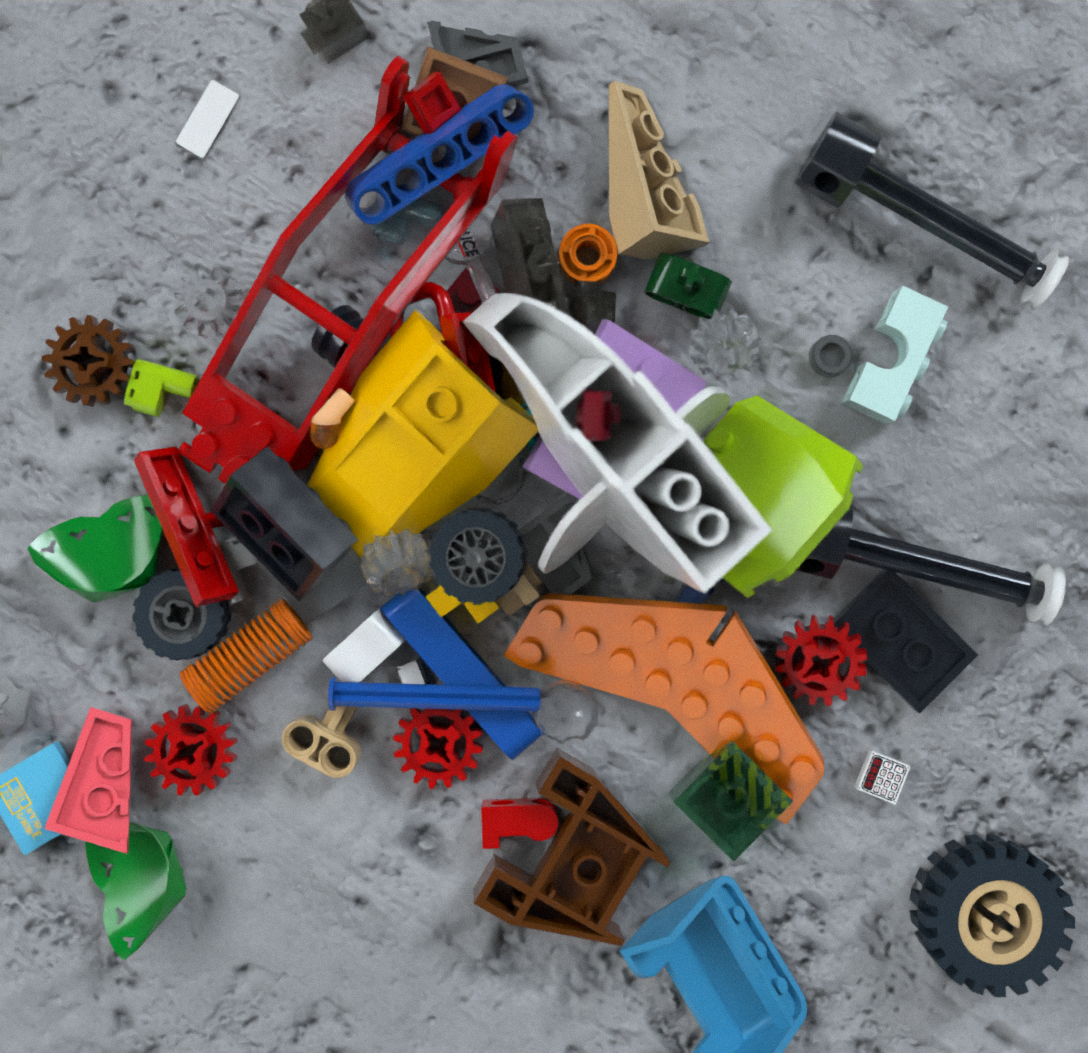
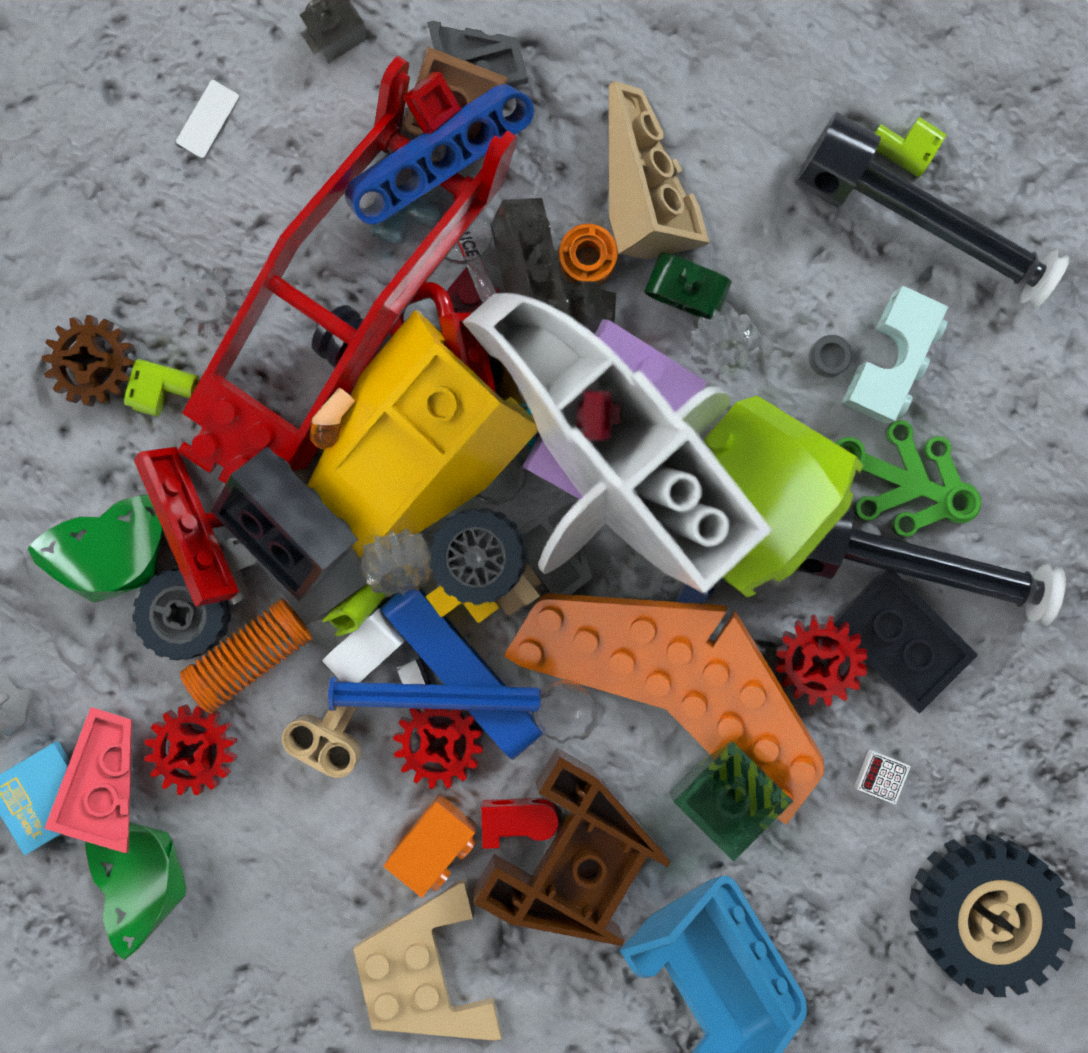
(354, 610): none -> lime piece
(406, 977): none -> tan wing
(431, 846): none -> orange brick
(914, 150): none -> lime piece
(915, 482): none -> bright green plant

